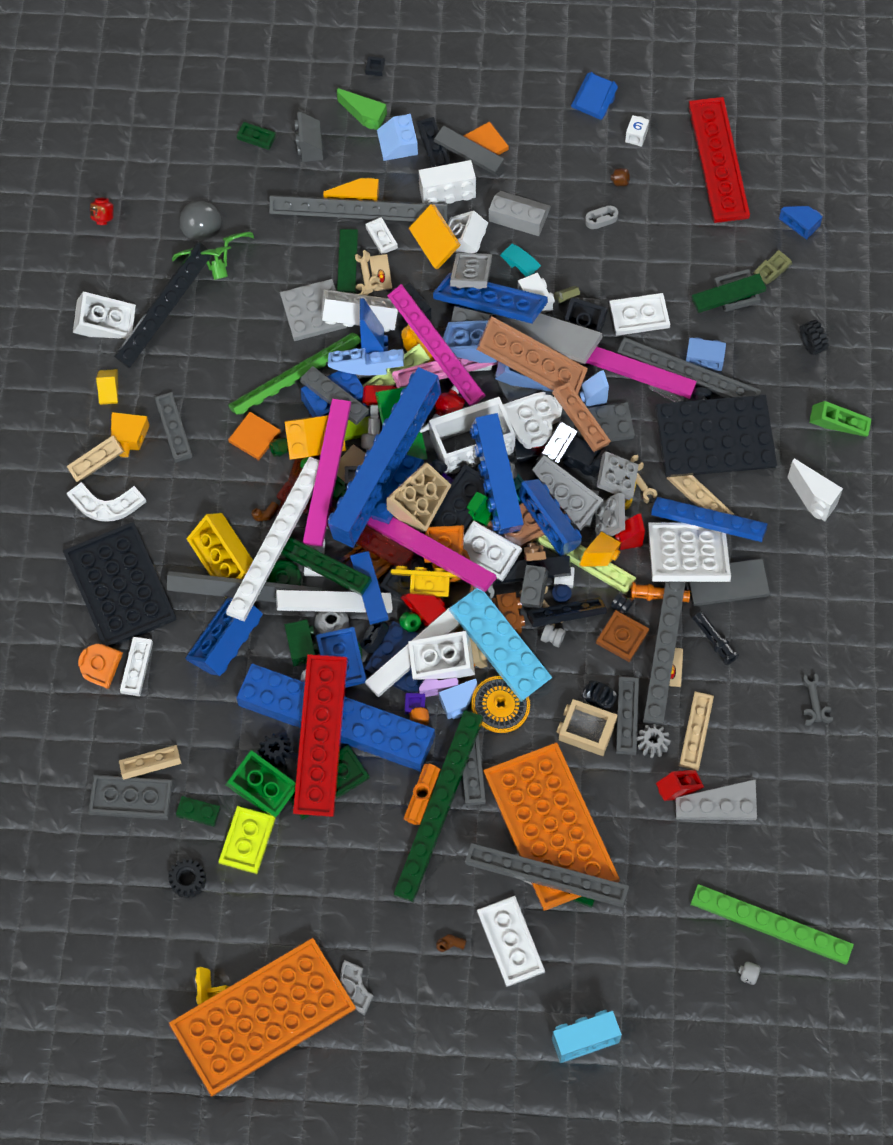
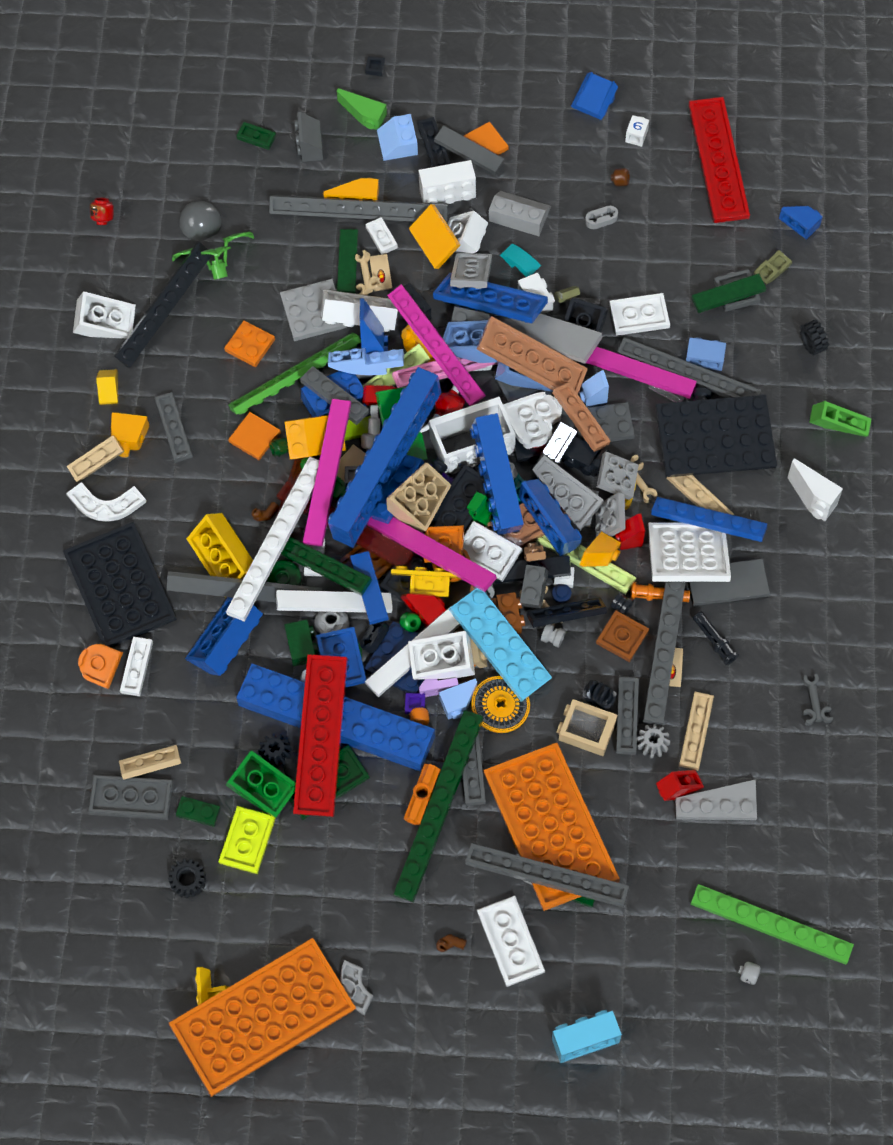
(249, 343): none -> orange plate

